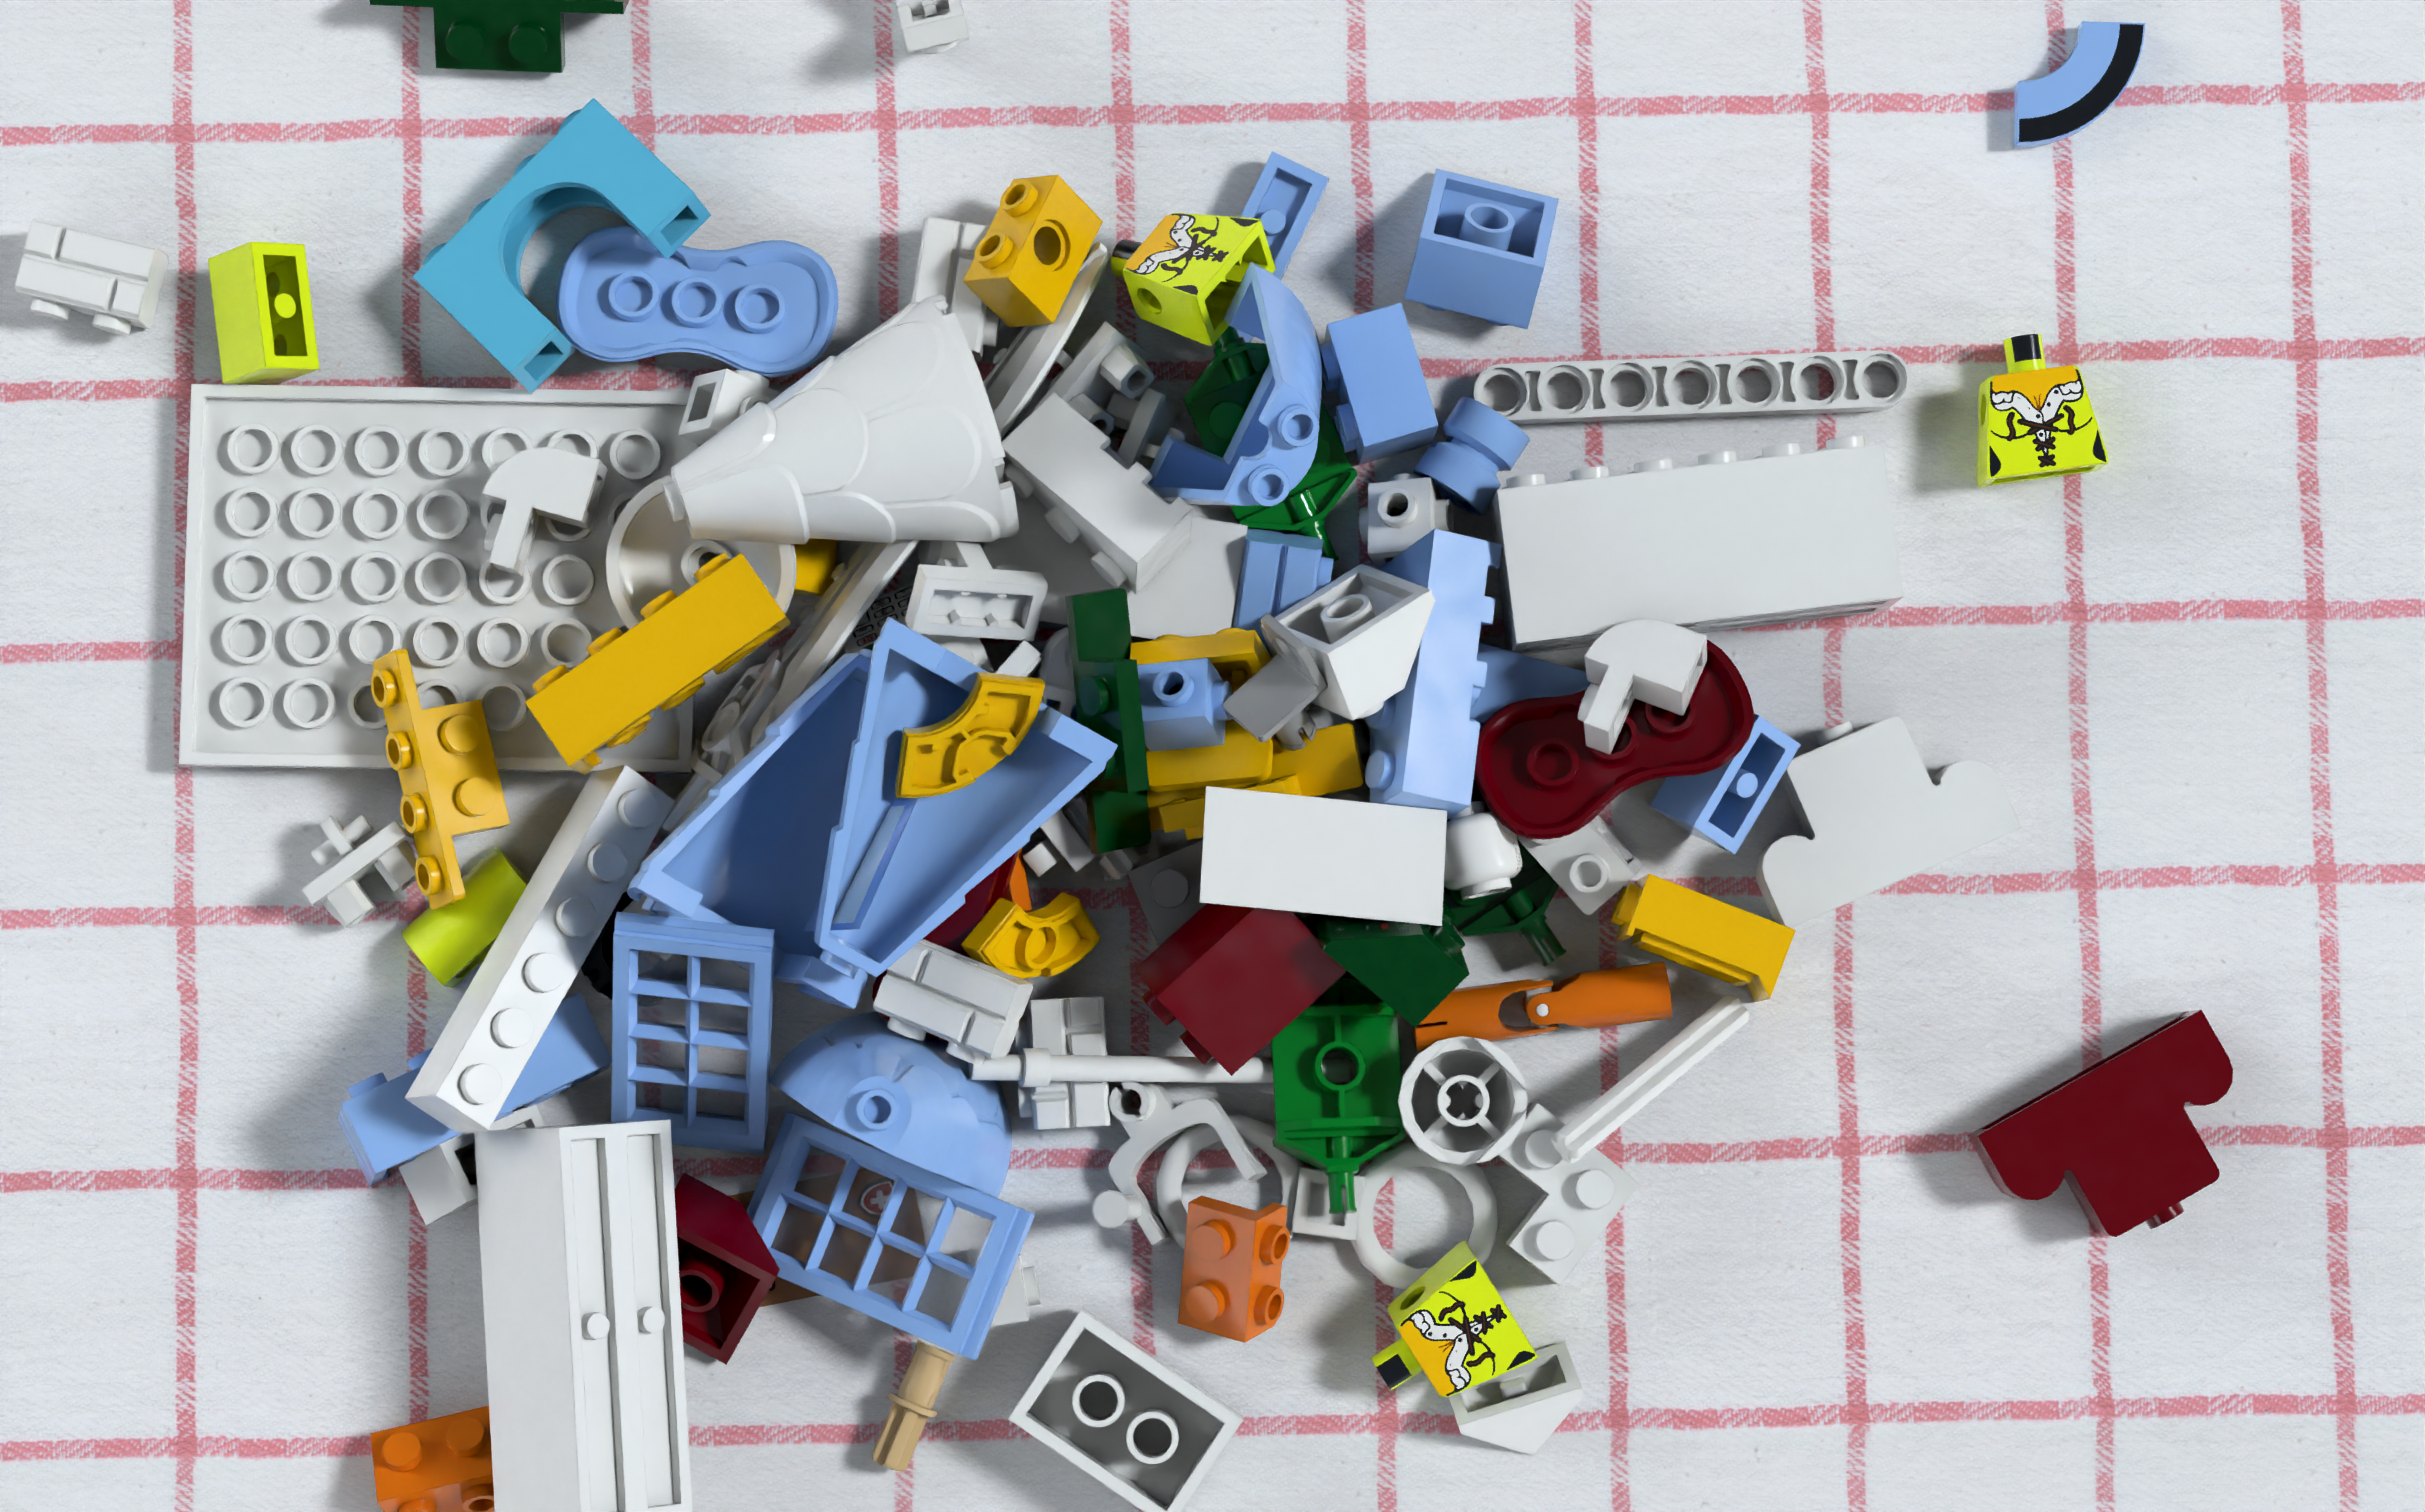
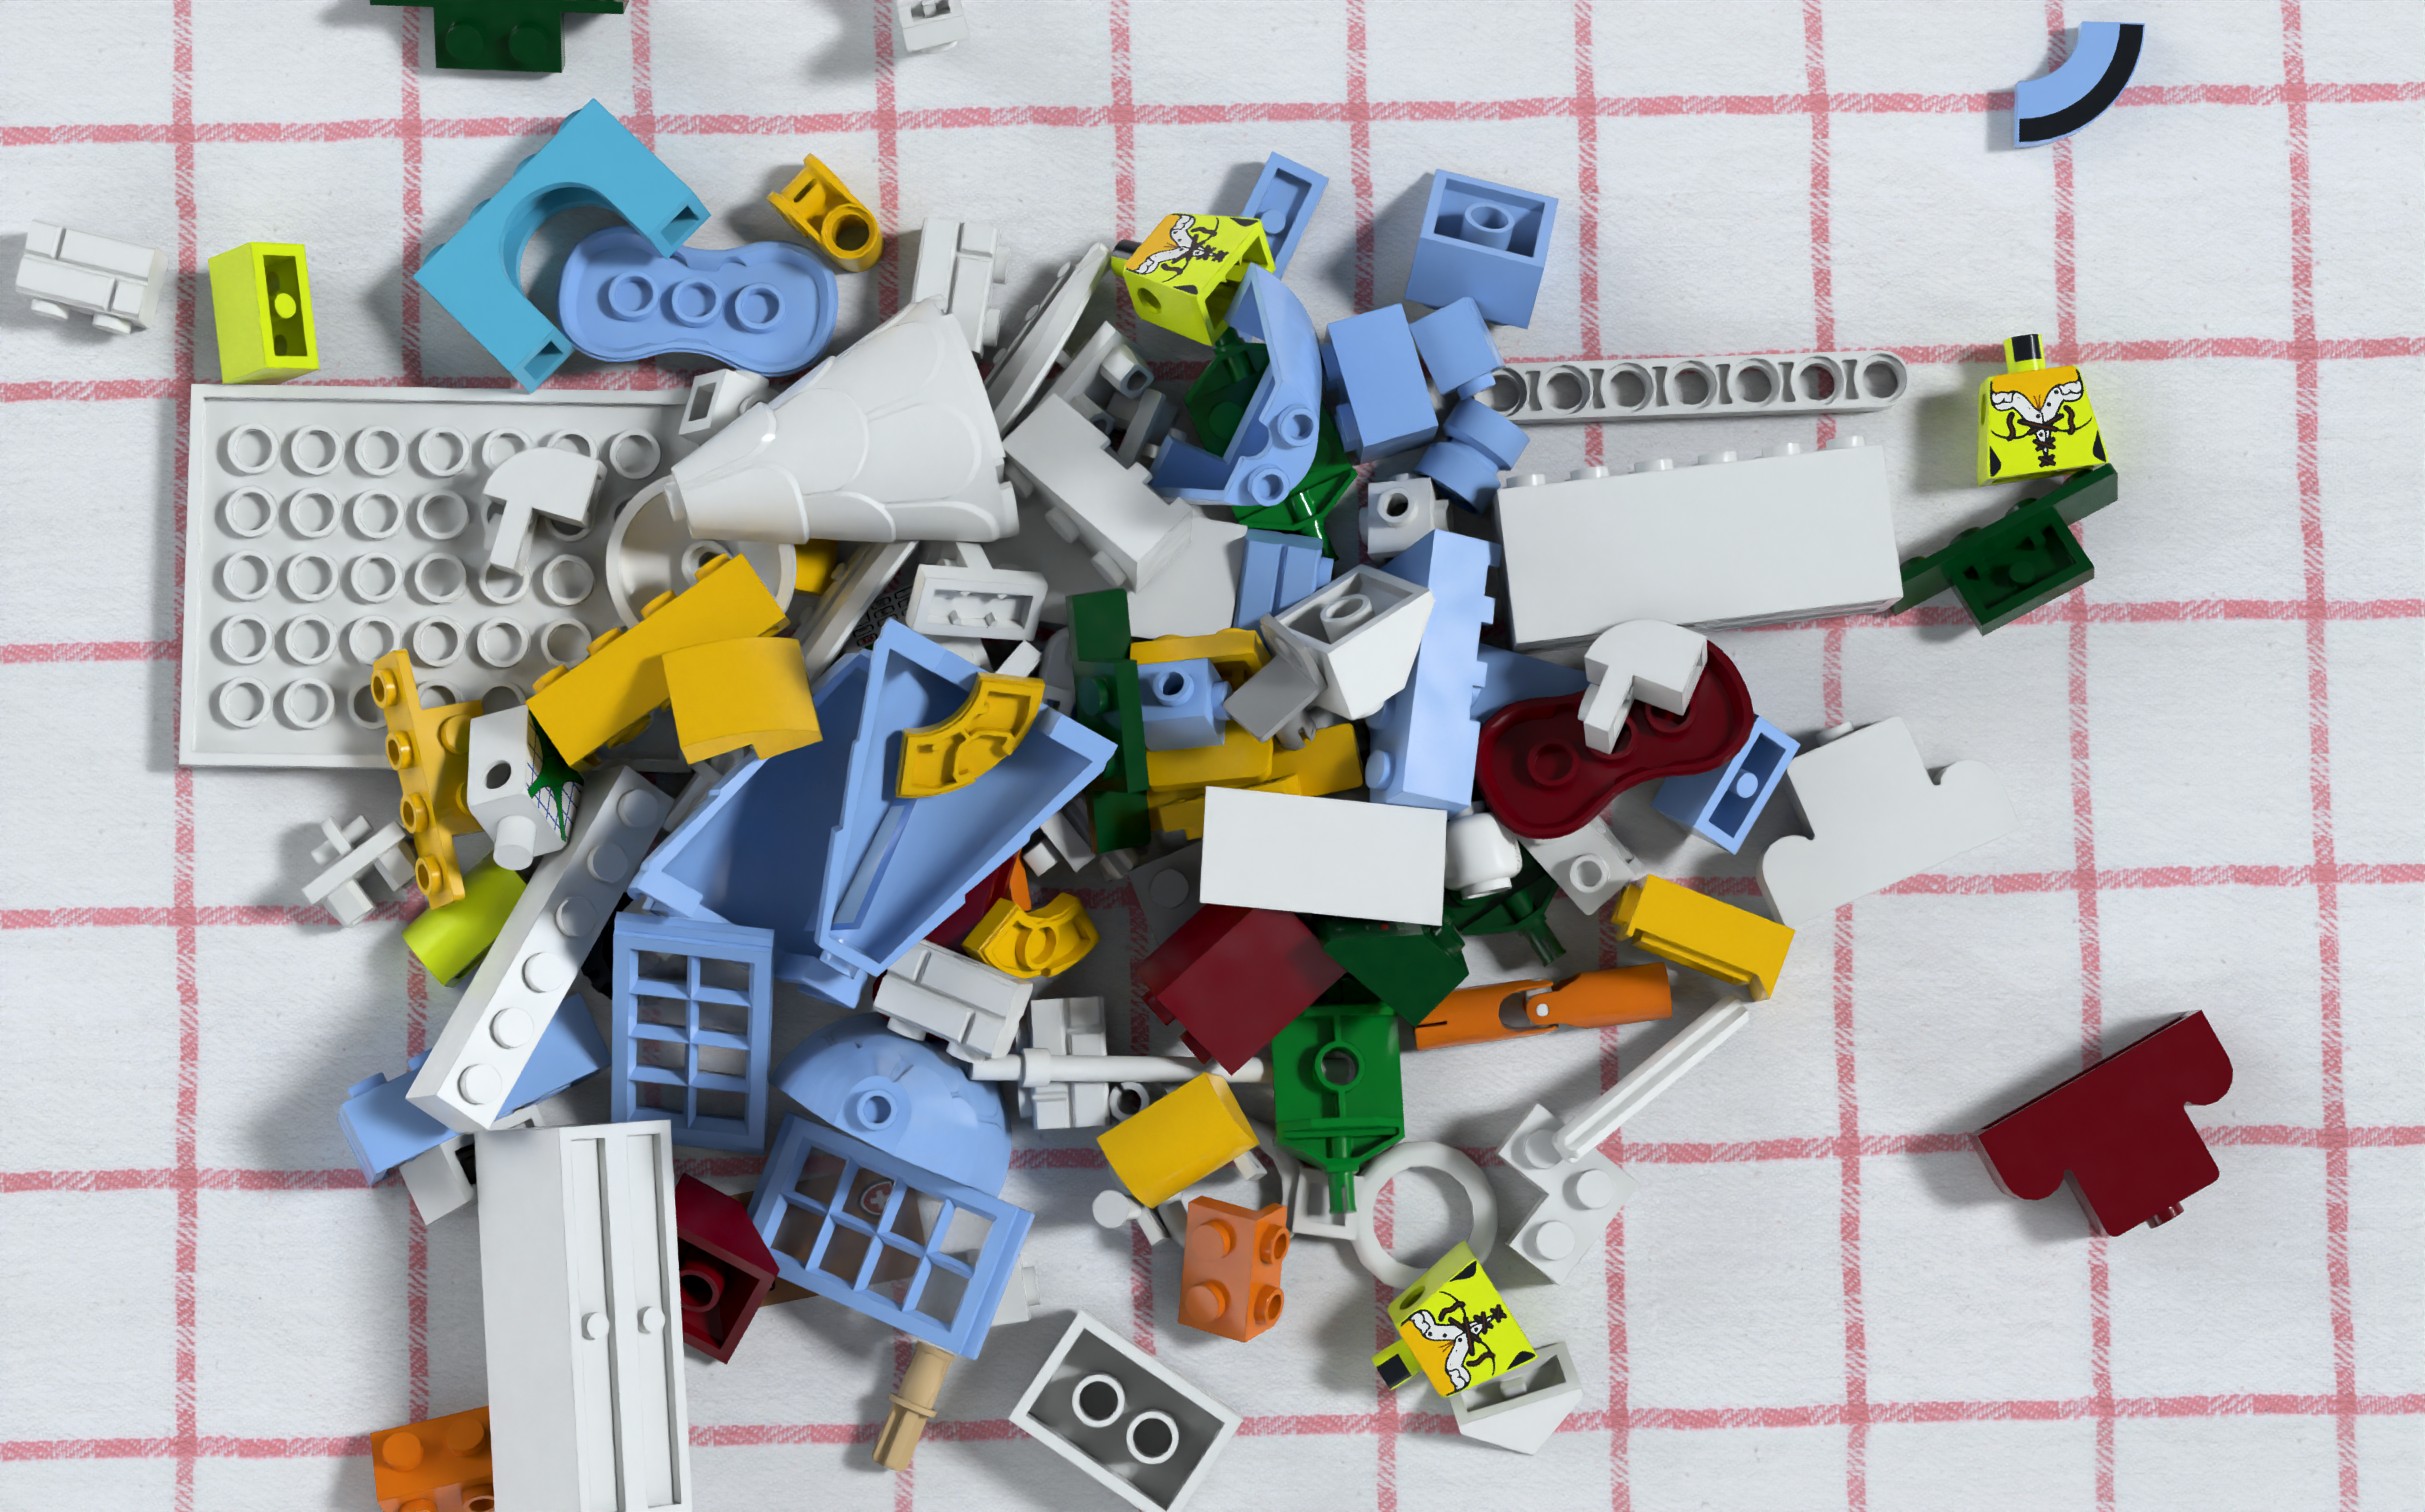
(520, 787): none -> white torso
(741, 696): none -> yellow slope
(823, 207): none -> yellow piece
(1032, 251): yellow brick -> none
(1178, 1139): none -> yellow brick
(1458, 348): none -> light blue brick
(1463, 1100): white cylinder -> none
(2017, 559): none -> dark green bracket

